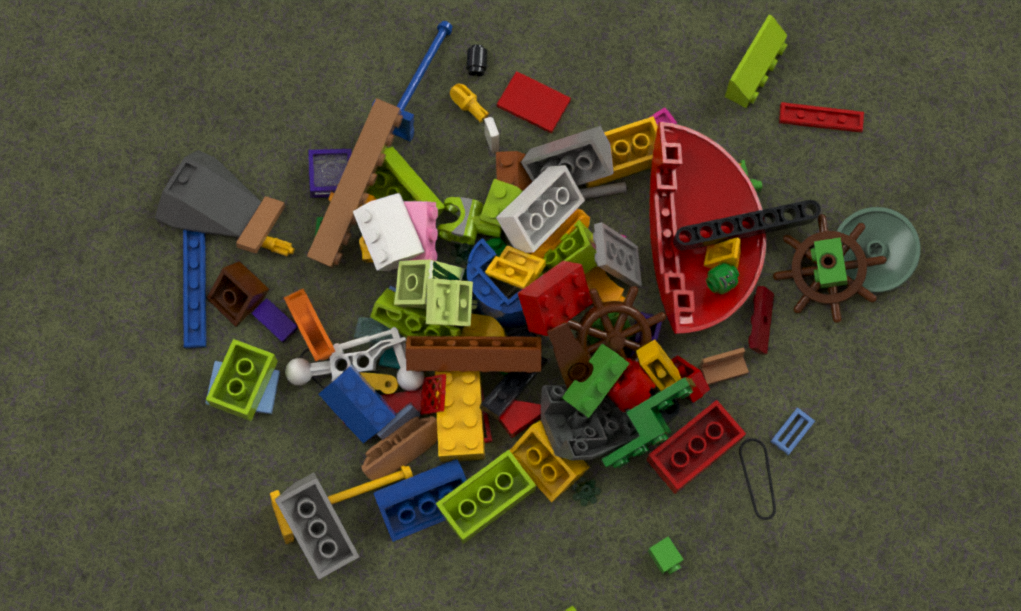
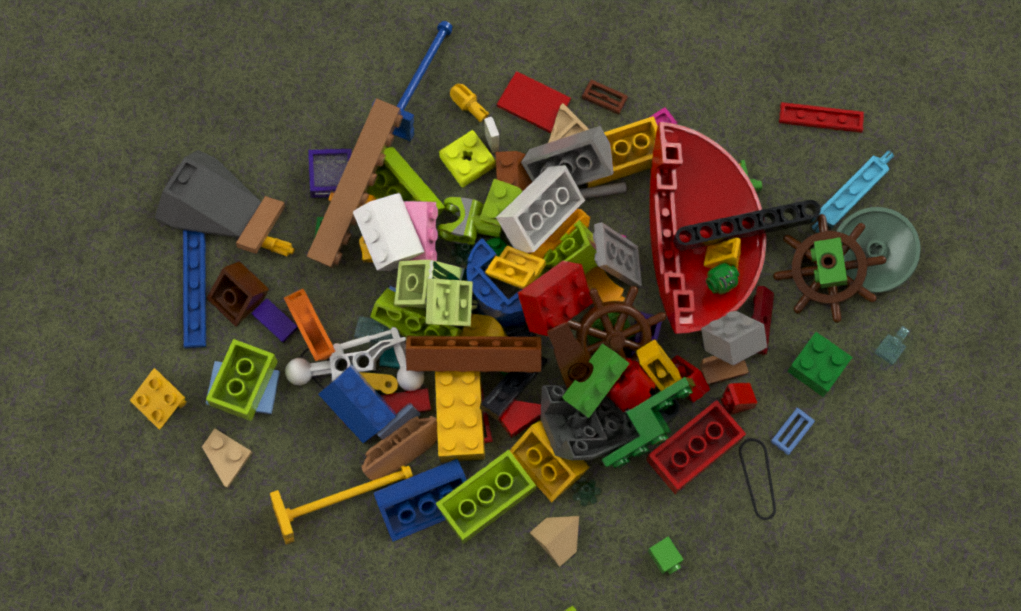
(157, 398): none -> yellow hinge
(225, 456): none -> tan wing
(316, 526): light grey slope -> none
(442, 392): red window -> none
(464, 170): none -> neon yellow brick
(476, 60): black brick -> none
(558, 537): none -> tan slope
(566, 125): none -> tan wing
(605, 105): none -> copper tile
(734, 337): none -> light grey brick
(738, 398): none -> red slope
(756, 63): lime slope -> none
(819, 364): none -> green brick
(855, 189): none -> medium azure plate
(891, 346): none -> clear light blue plate

